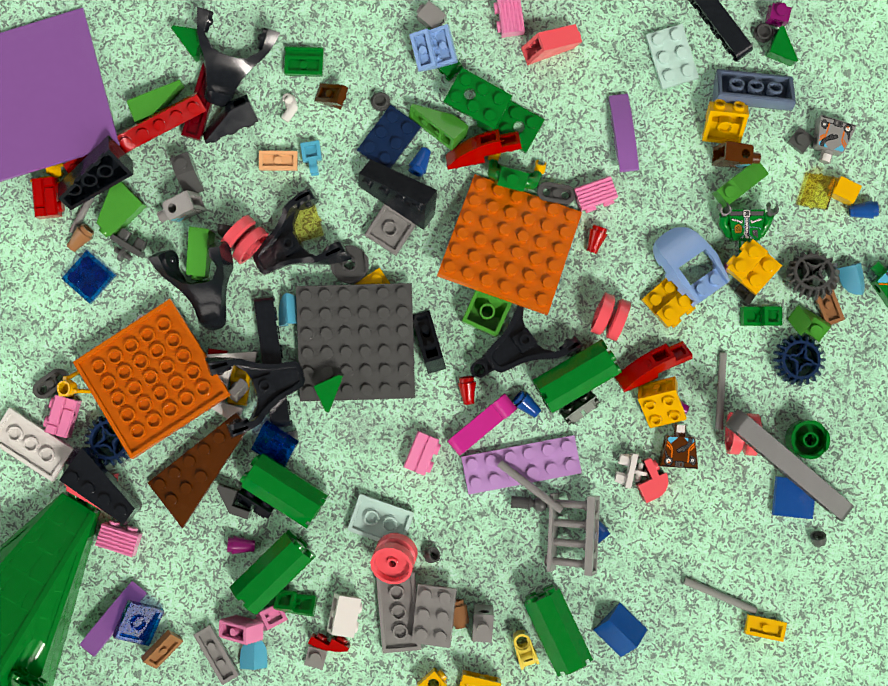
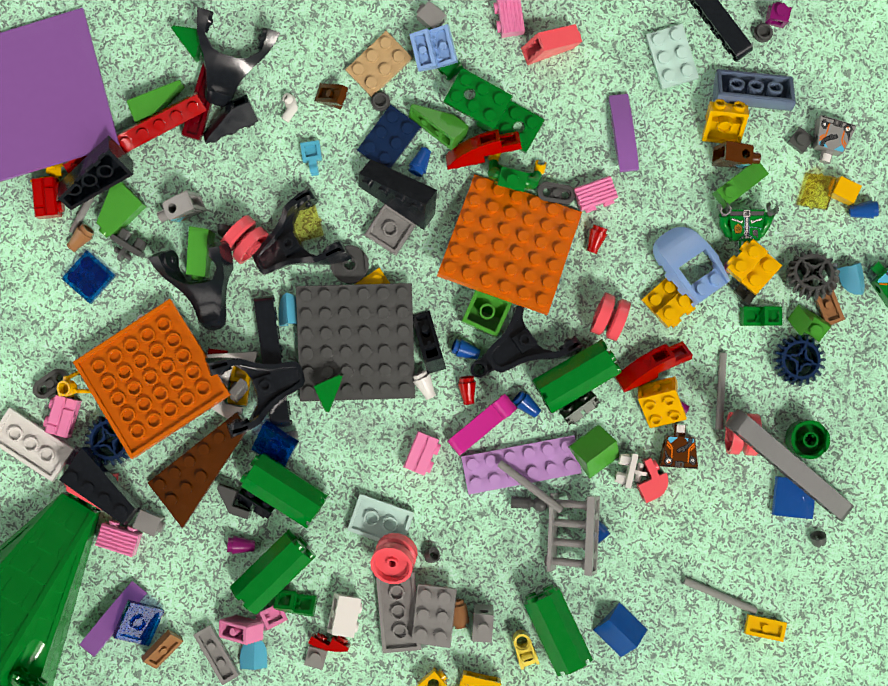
(149, 522): none -> light grey brick
(186, 172): dark grey slope -> none
(278, 160): light nougat plate -> none
(304, 61): green plate -> none
(379, 64): none -> tan plate
(424, 384): none -> white cone
(464, 349): none -> blue cone
(595, 450): none -> bright green slope
(781, 48): green slope -> none

